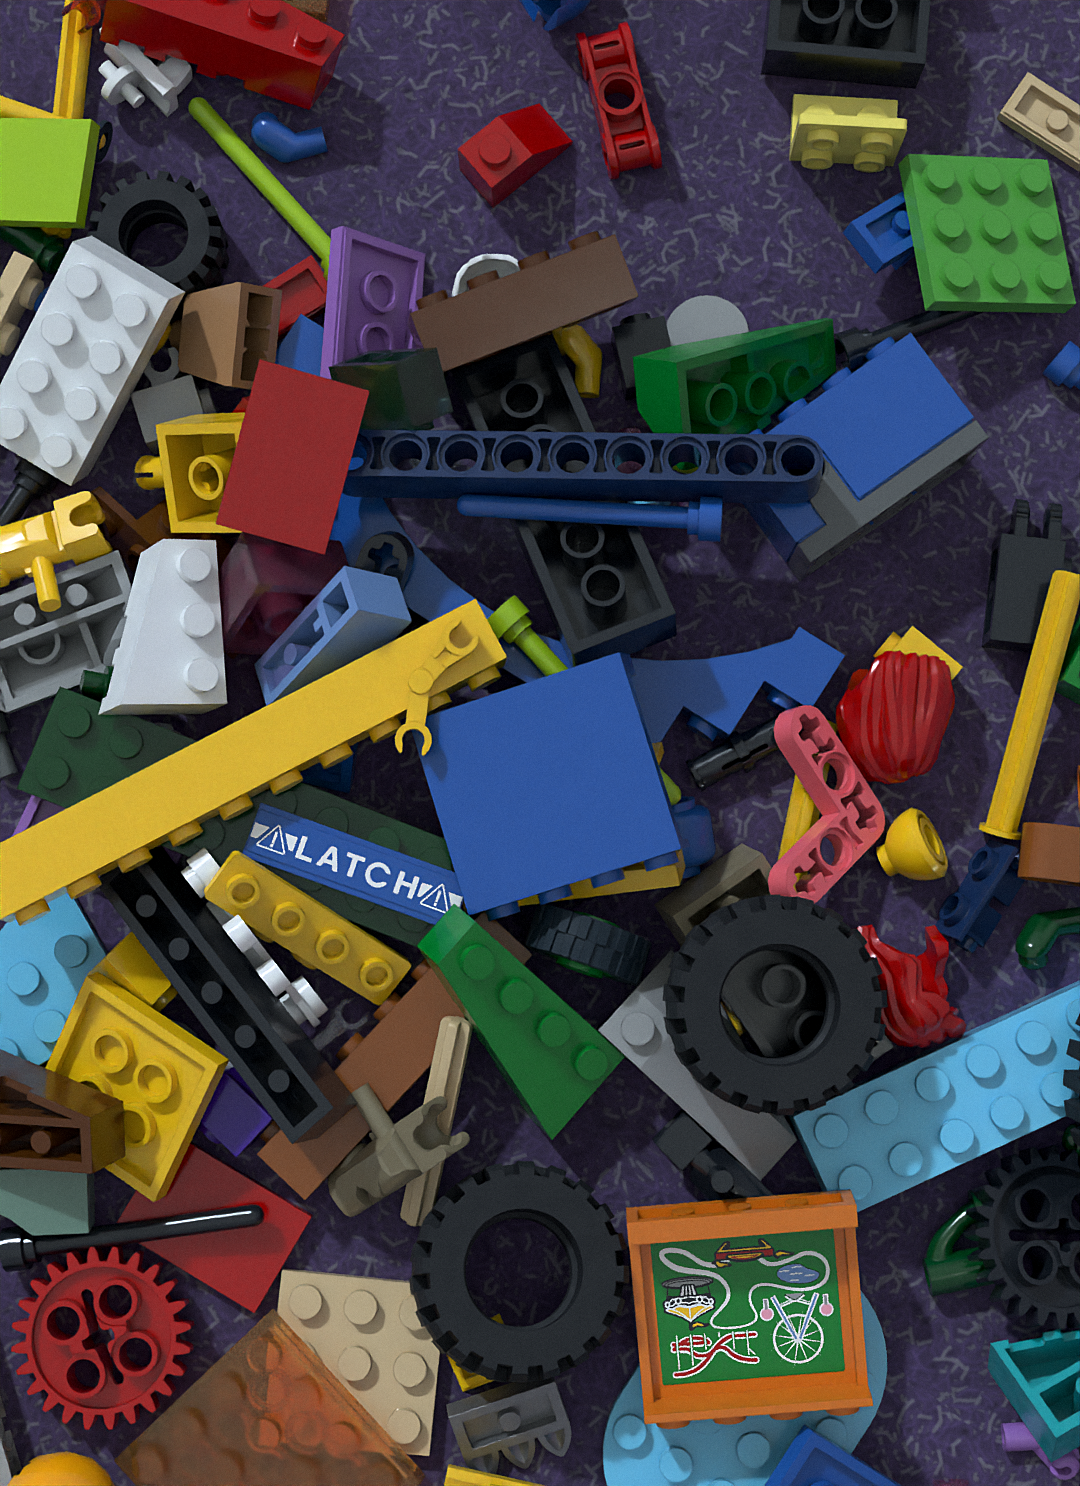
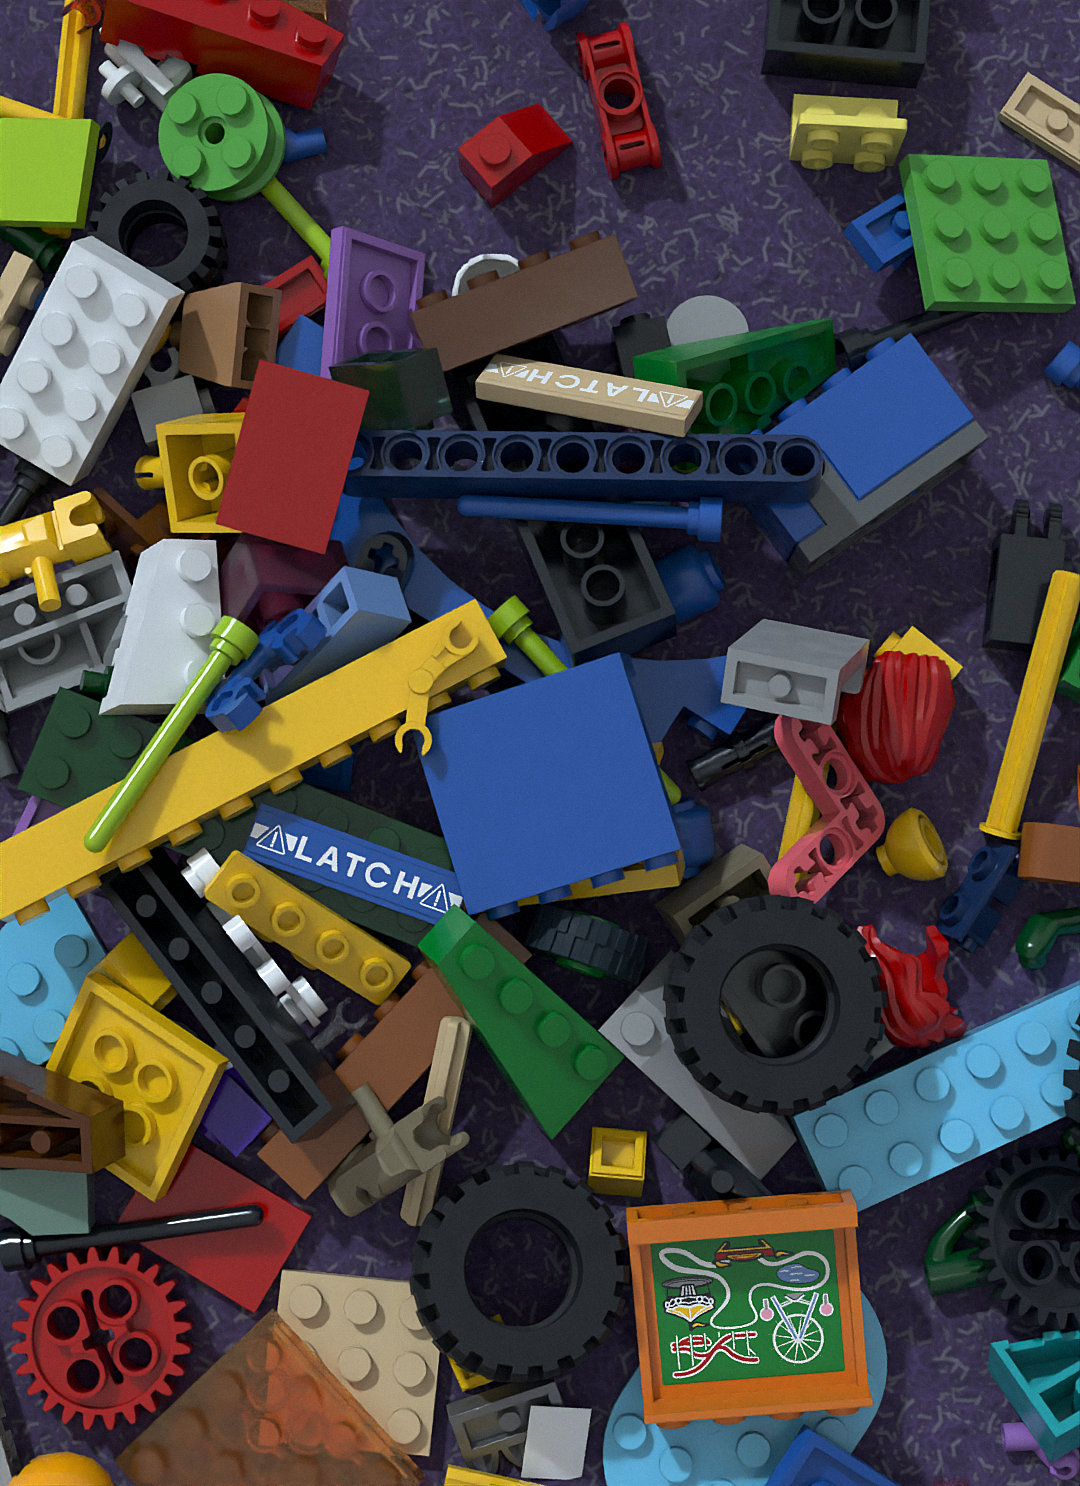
(222, 137): none -> bright green wheel
(230, 644): none -> lime piece
(236, 697): none -> blue helmet
(555, 1442): none -> white sticker
(585, 355): yellow arm -> none
(589, 395): none -> tan tile
(617, 1161): none -> yellow slope
(691, 581): none -> blue head
(793, 670): none -> light grey panel

